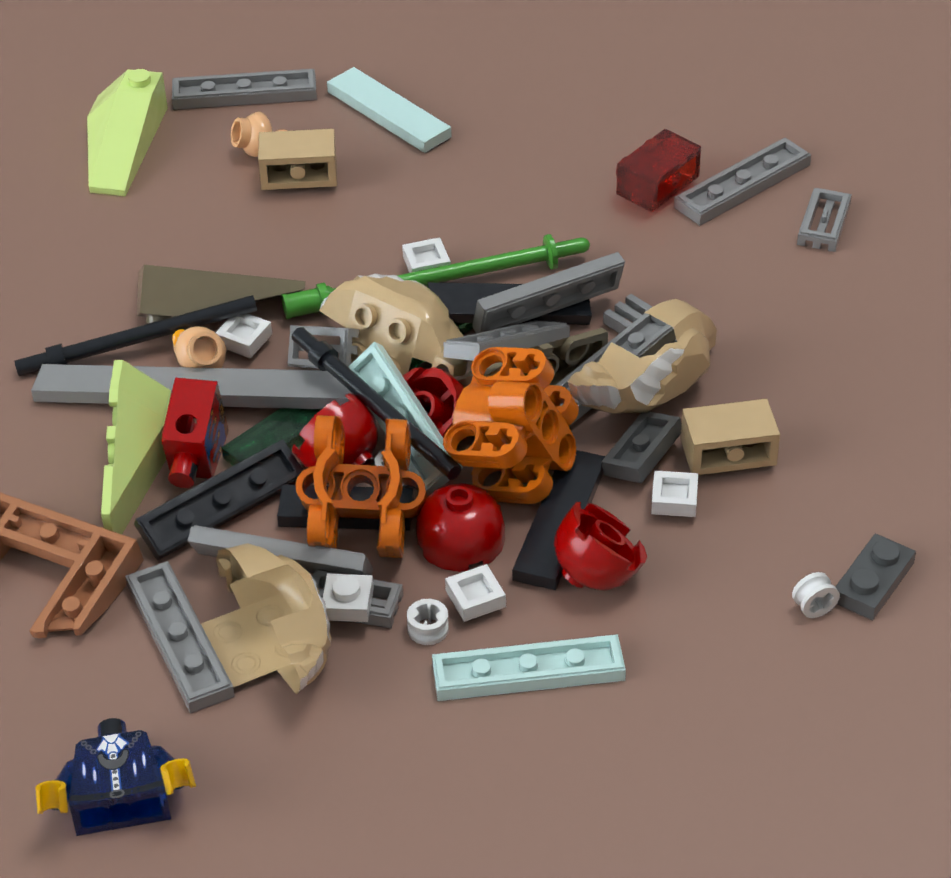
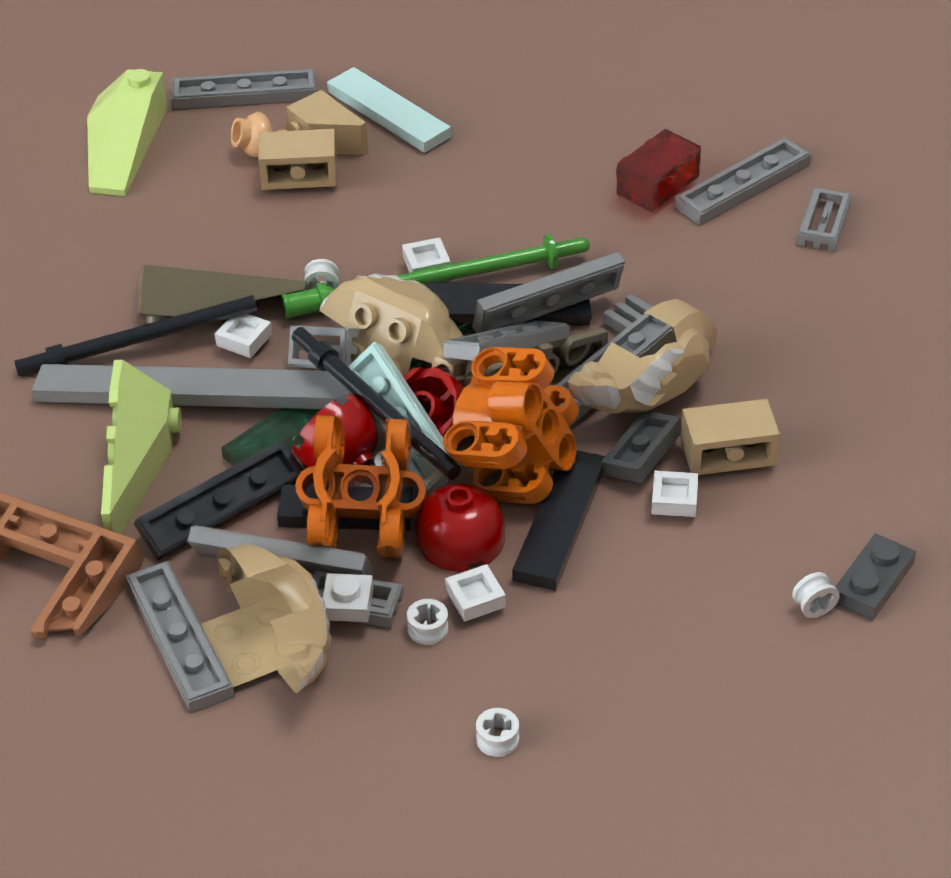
(115, 781): clear blue torso -> none
(189, 446): red torso -> none
(199, 348): light nougat animal -> none
(324, 112): none -> tan slope
(324, 268): none -> white bush
(497, 745): none -> white bush
(528, 667): light aqua tile -> none
(595, 549): red cylinder -> none

